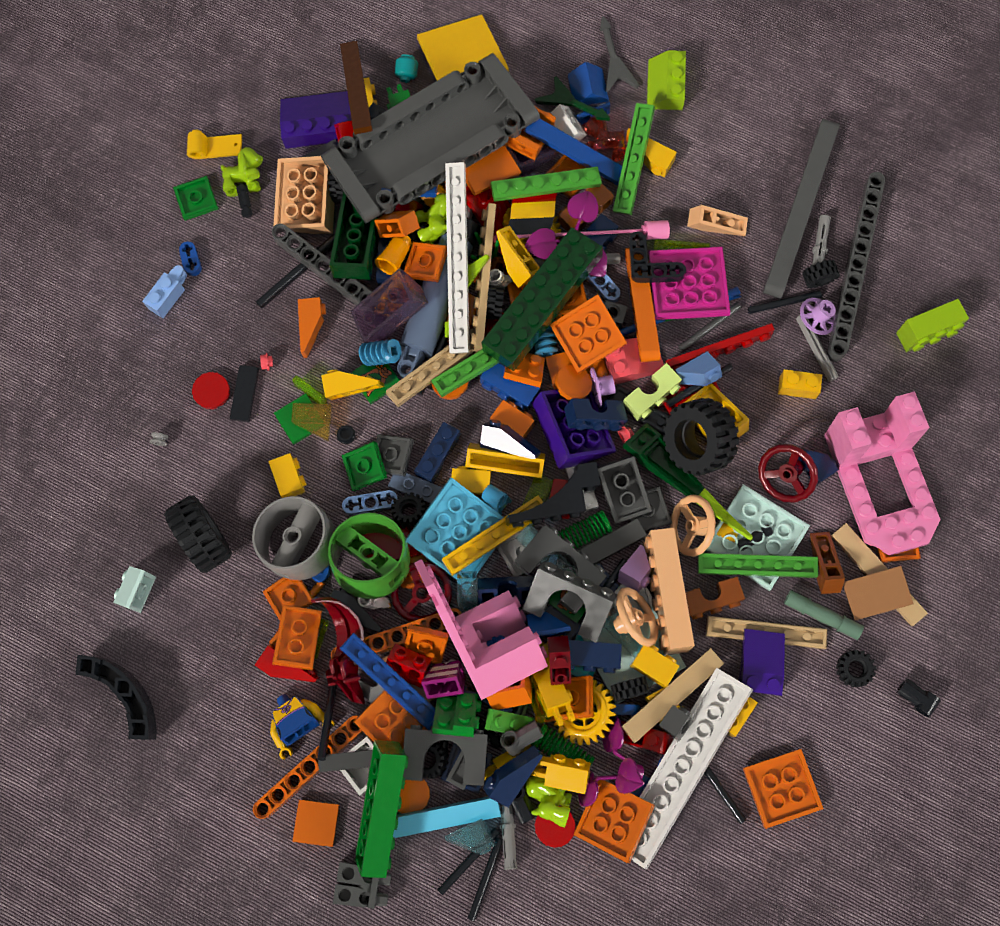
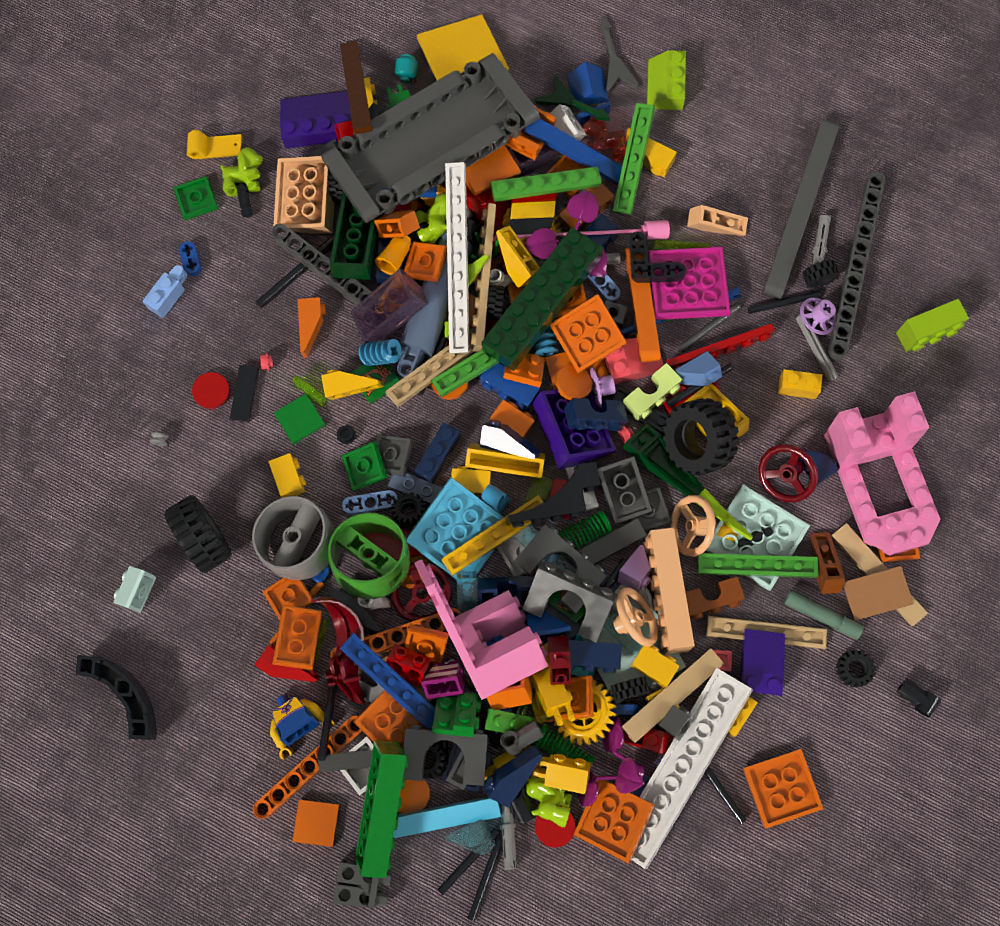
(313, 418): clear yellow wing -> none
(726, 657): none -> coral plate

